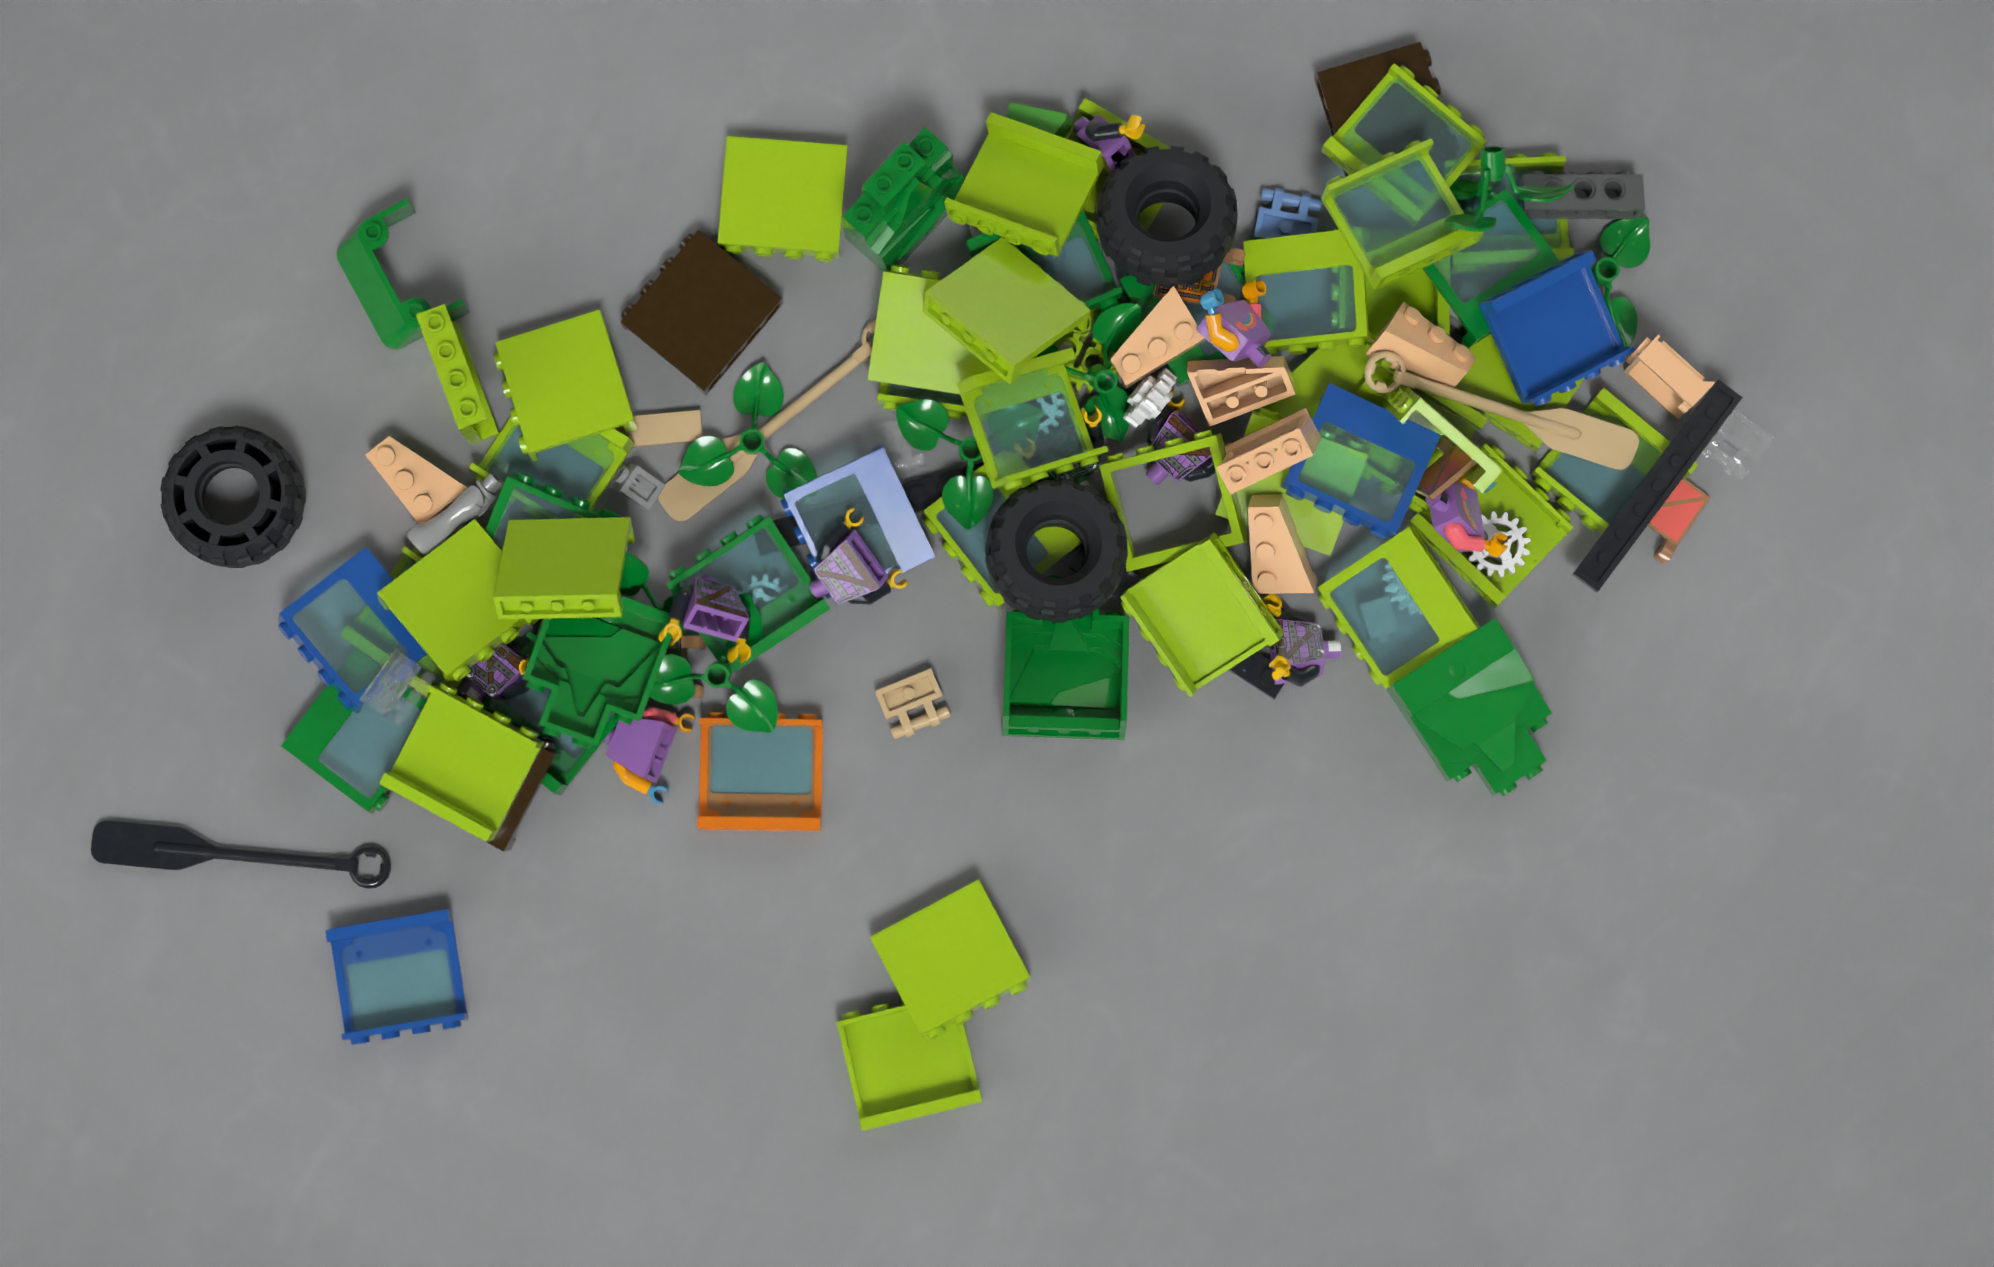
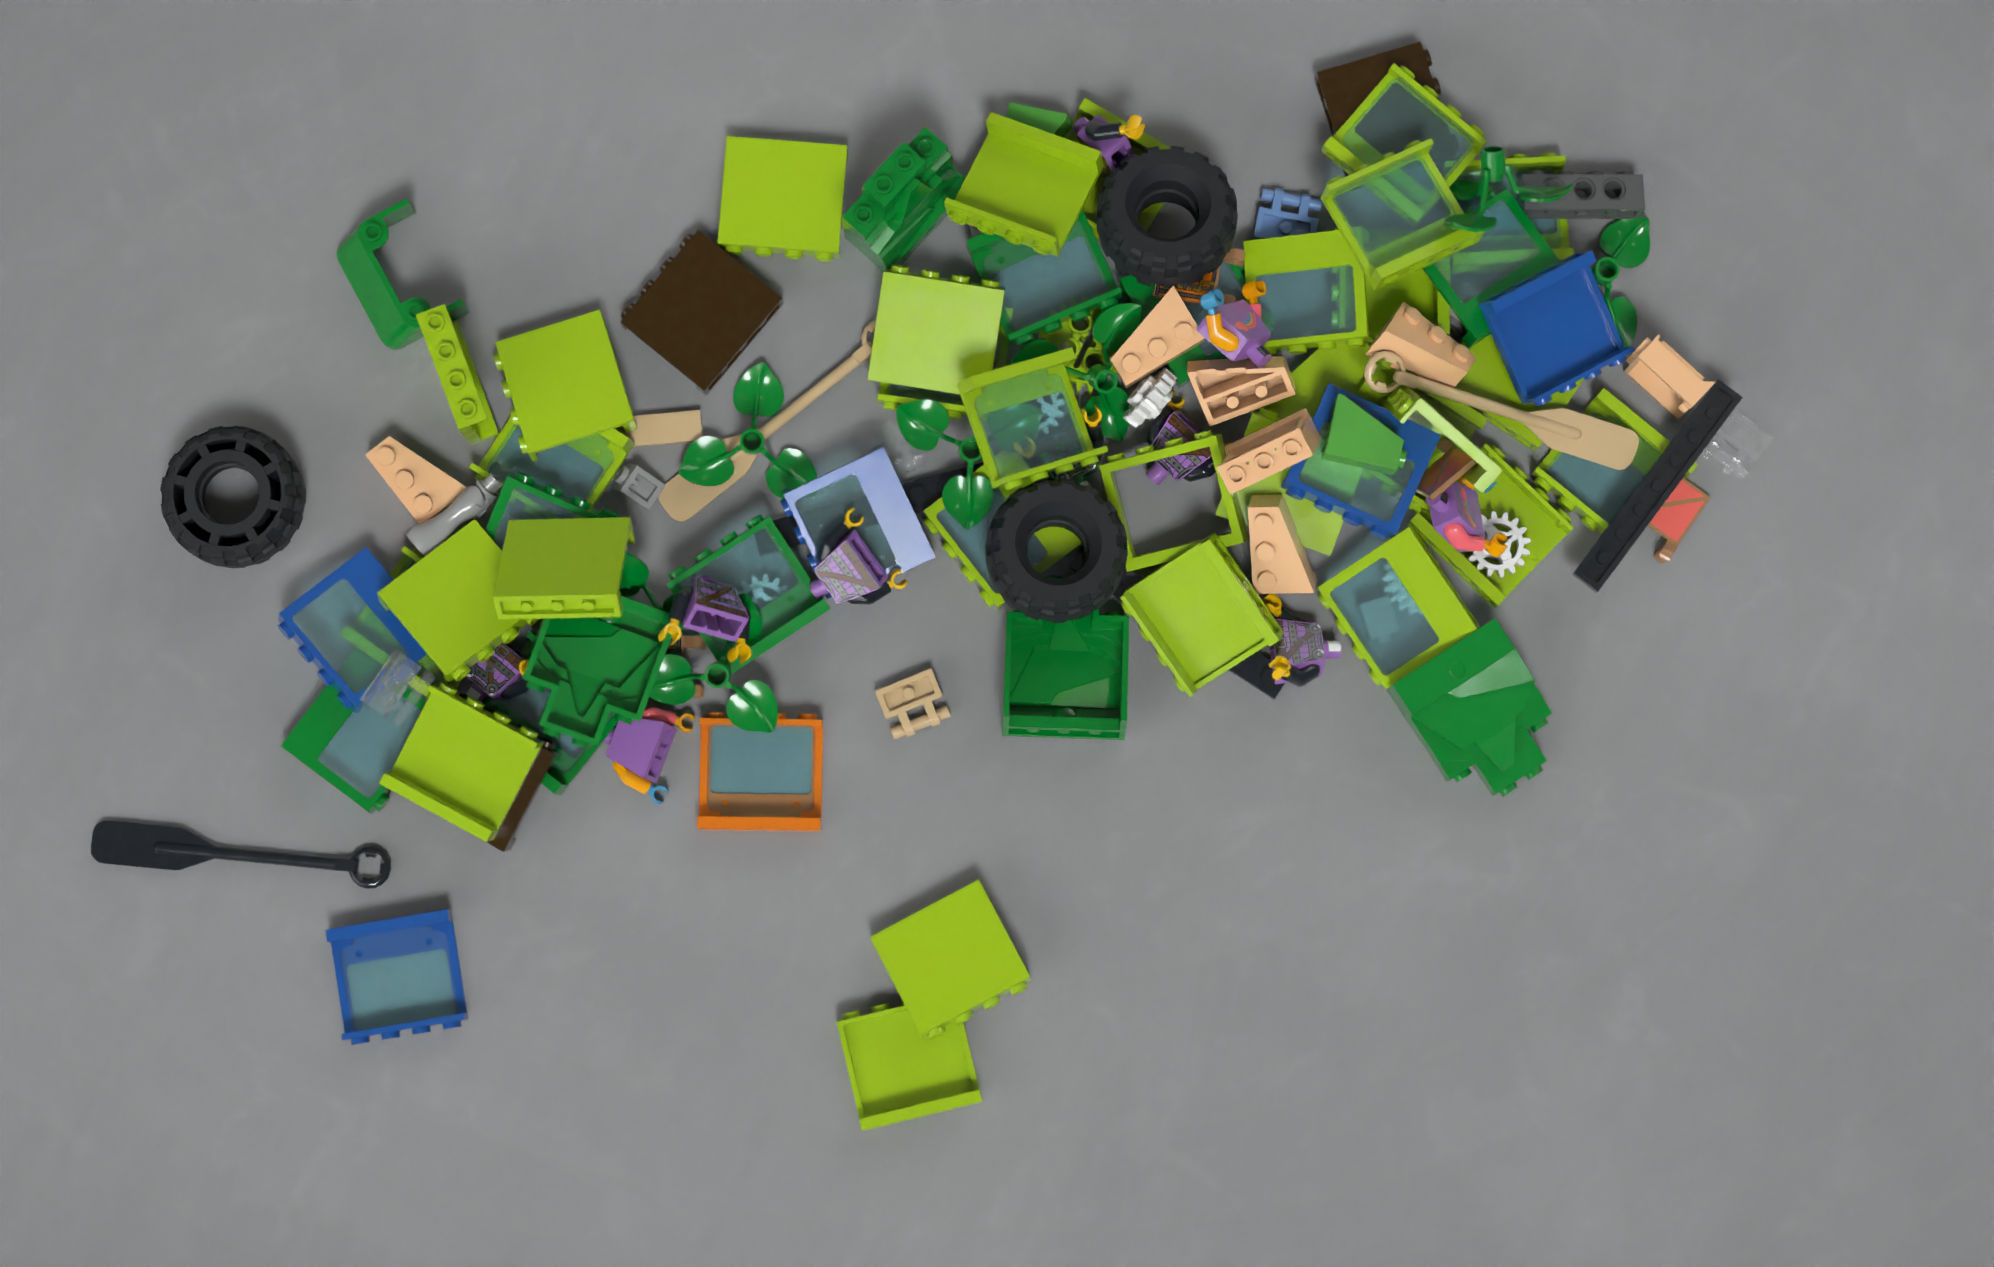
(1004, 308): lime panel -> none
(1361, 439): none -> bright green slope

